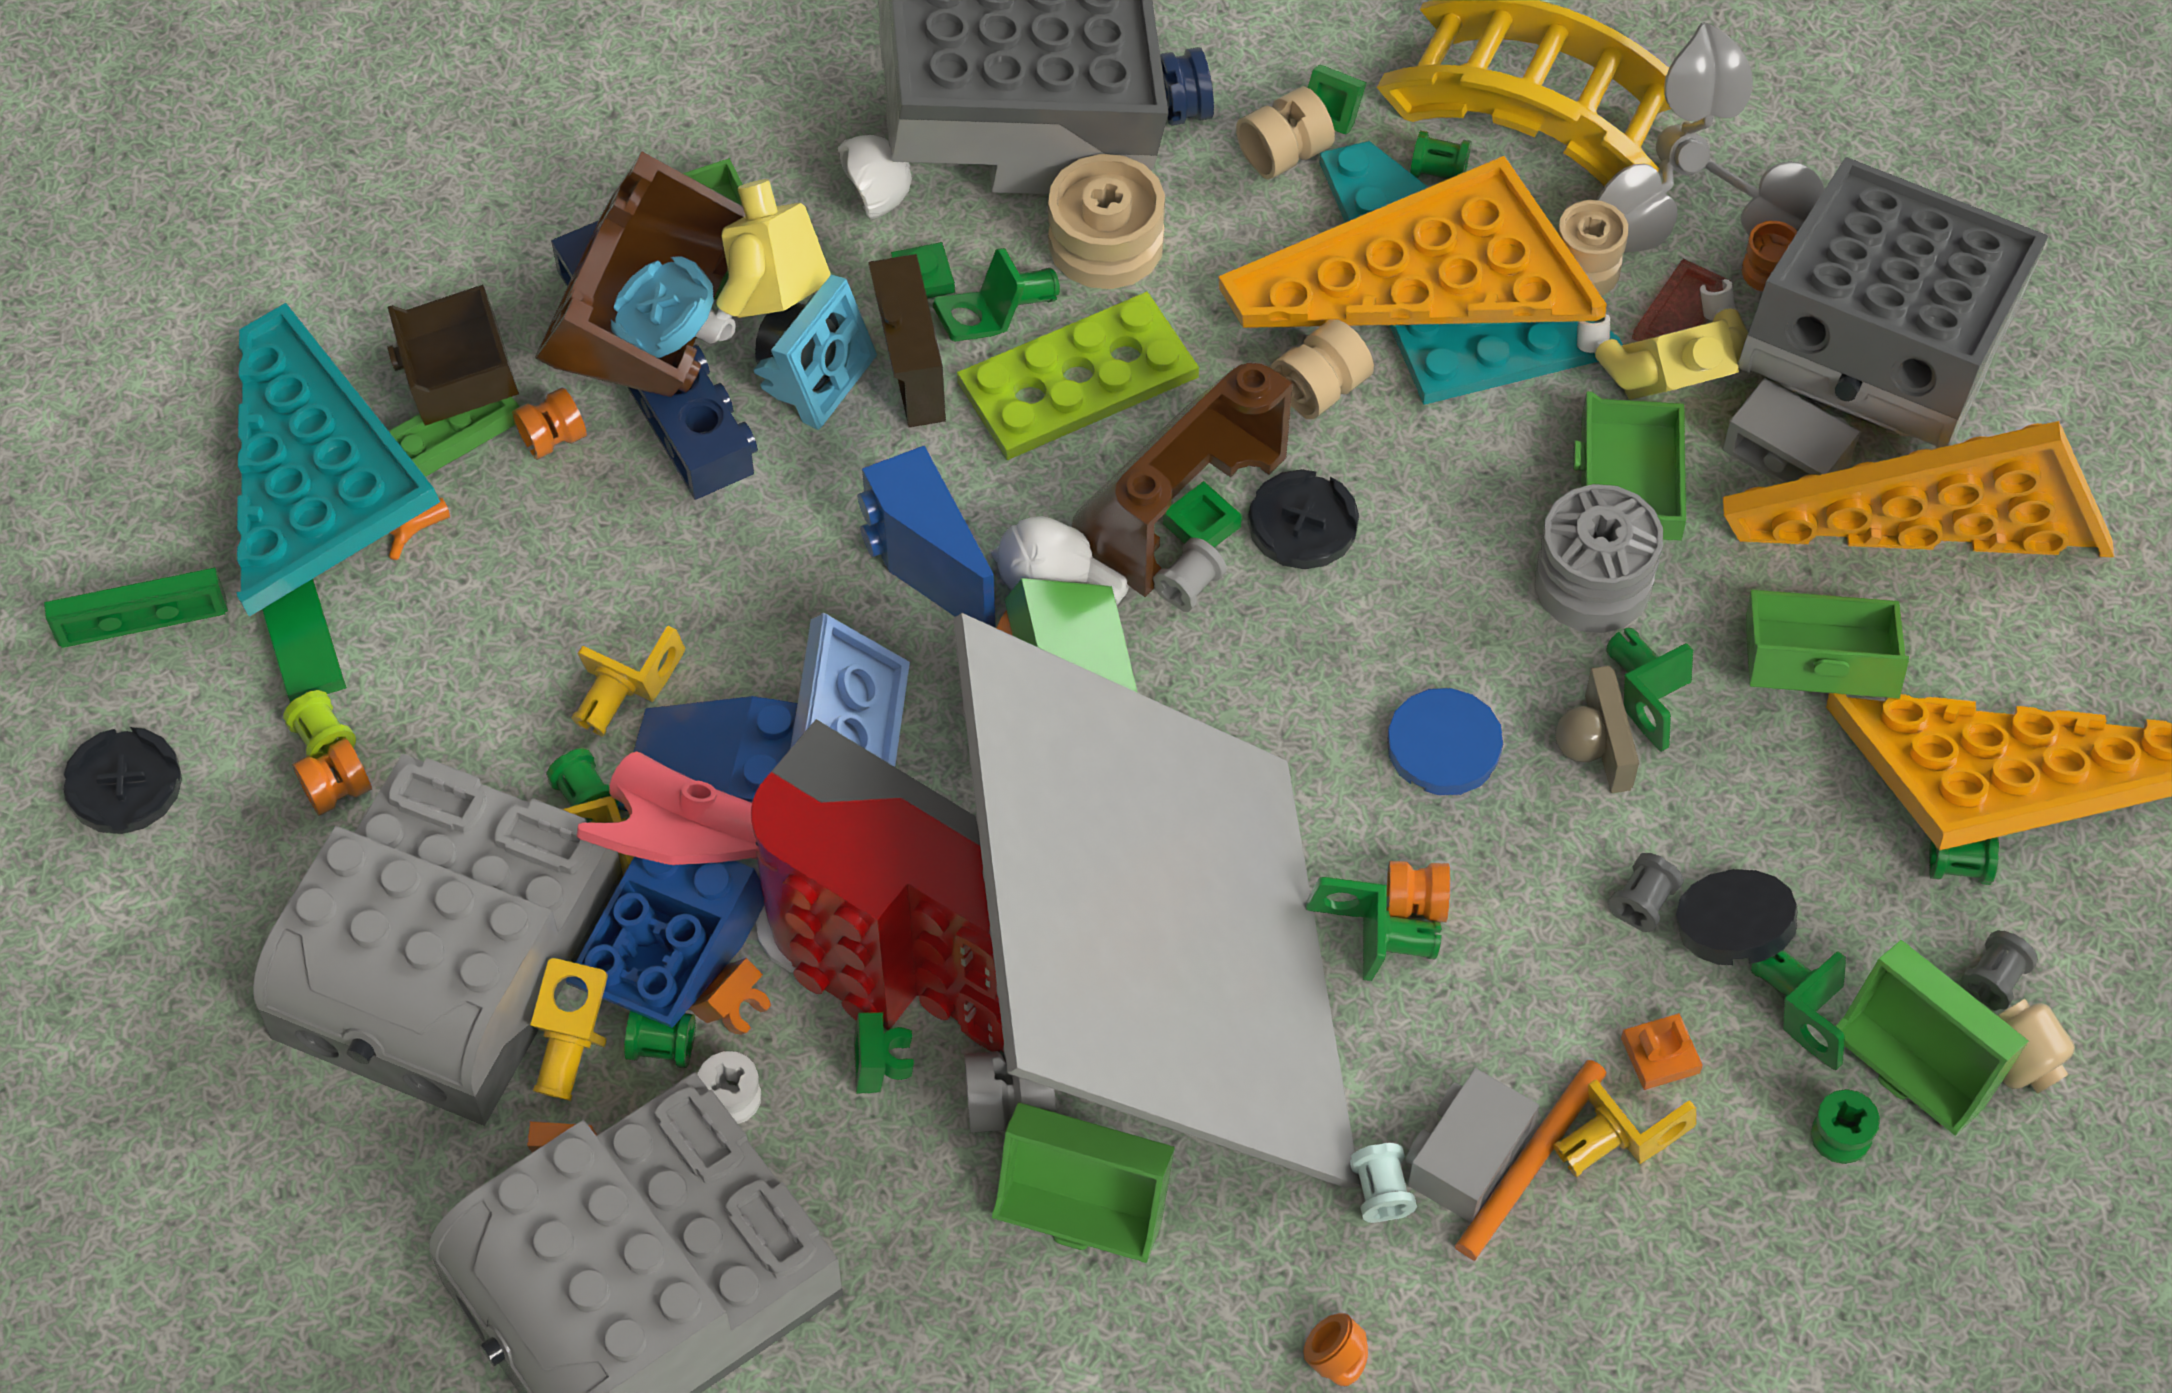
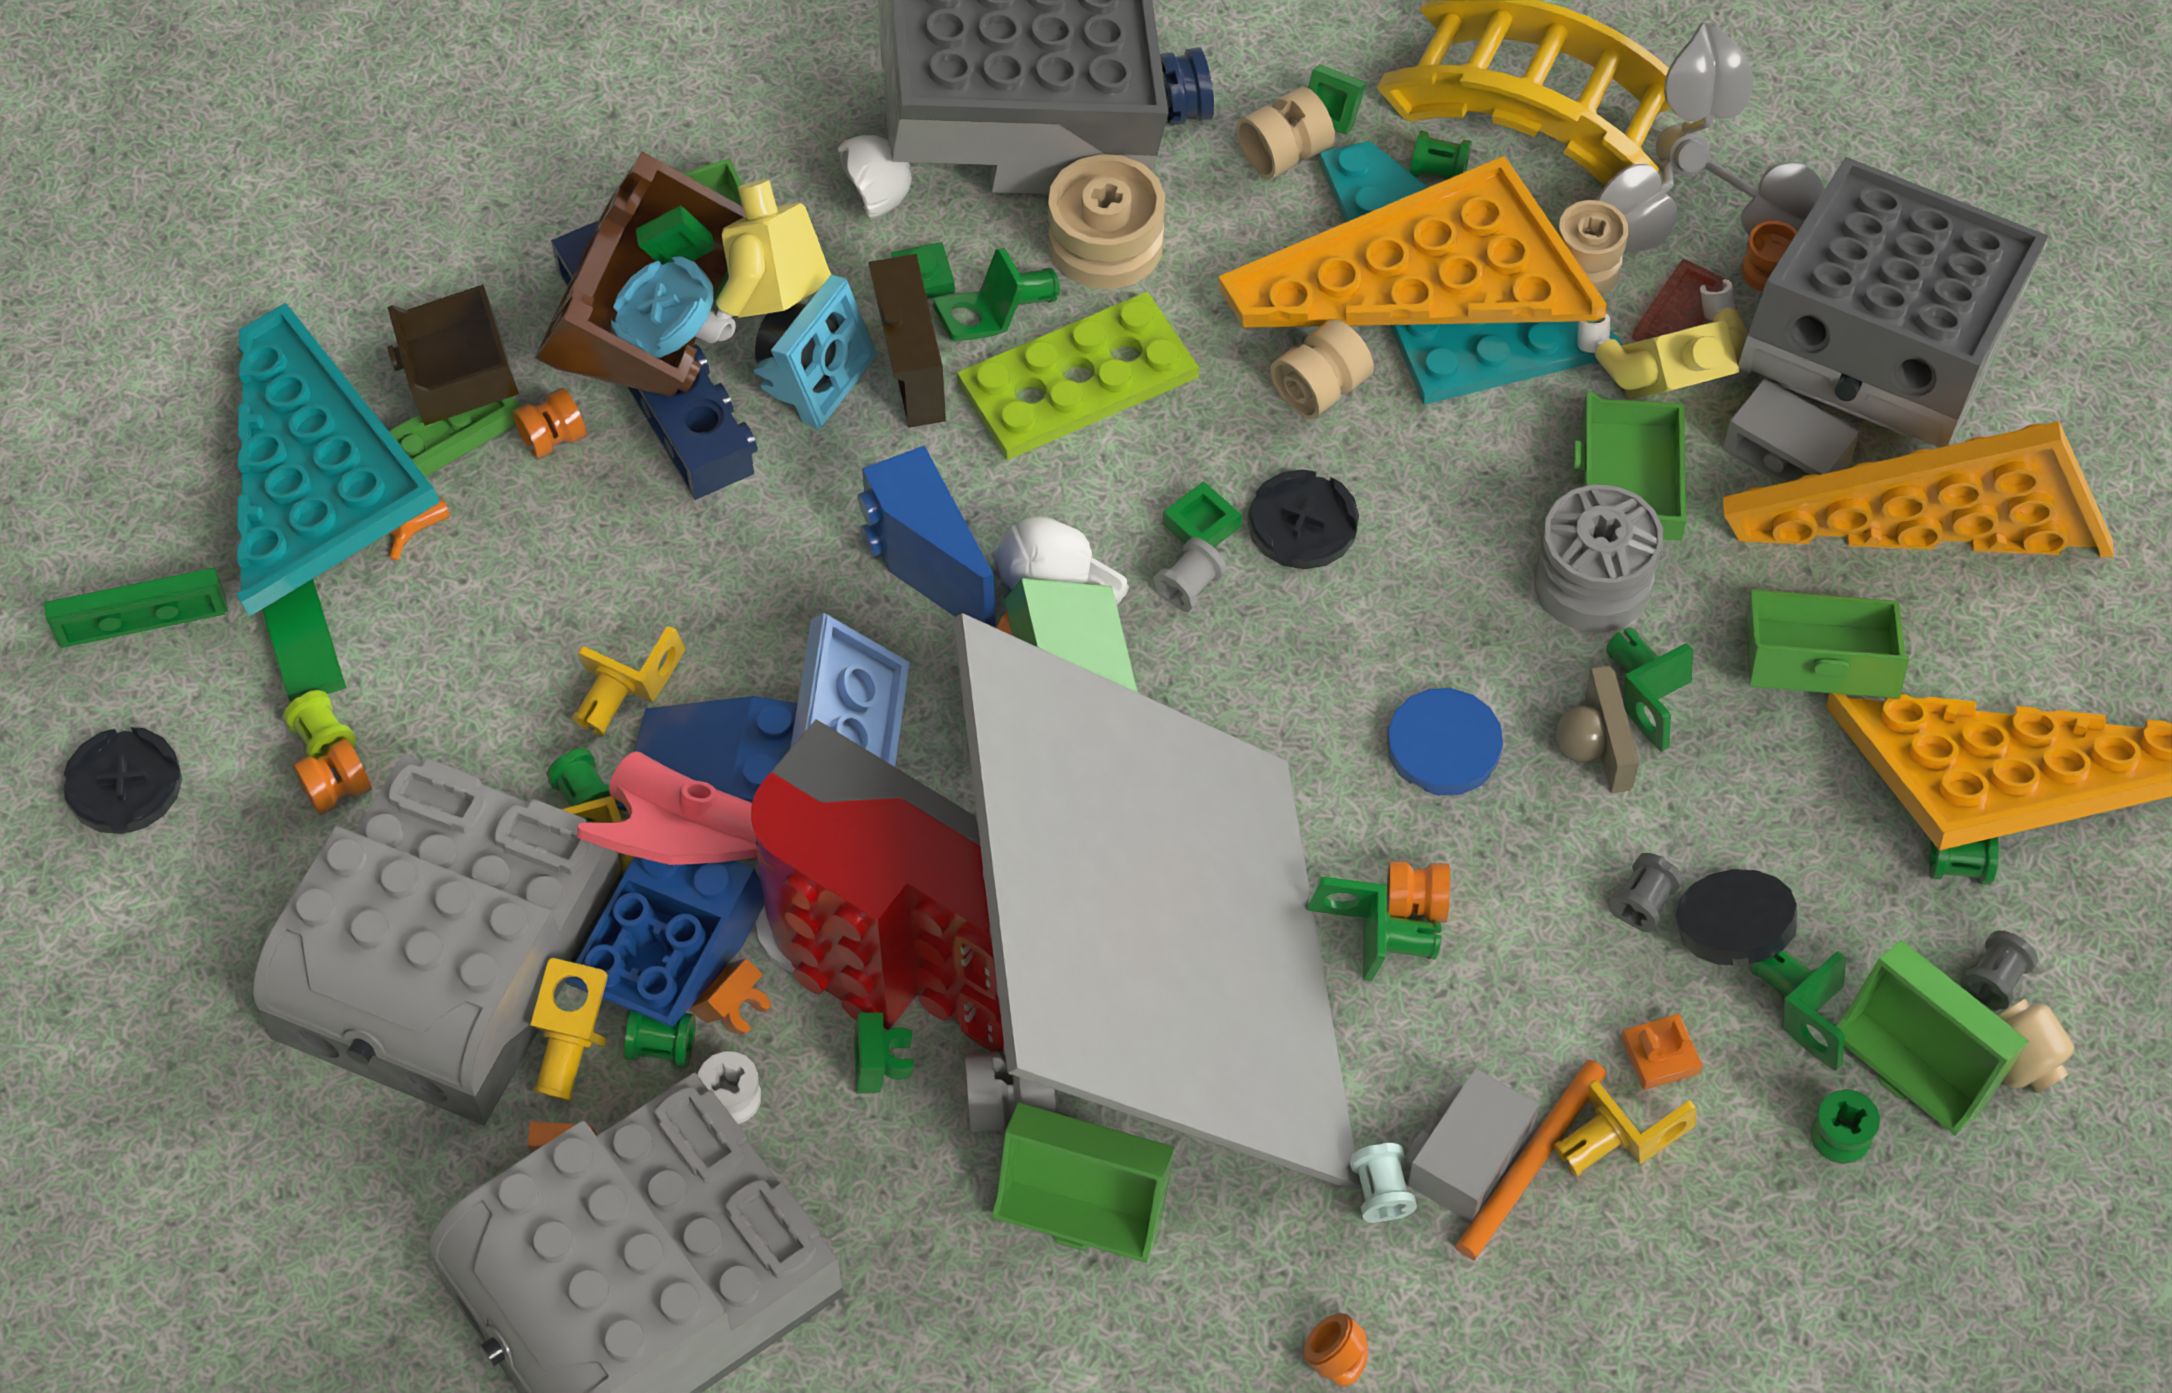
(675, 236): none -> green plate
(1229, 425): reddish brown windscreen -> none

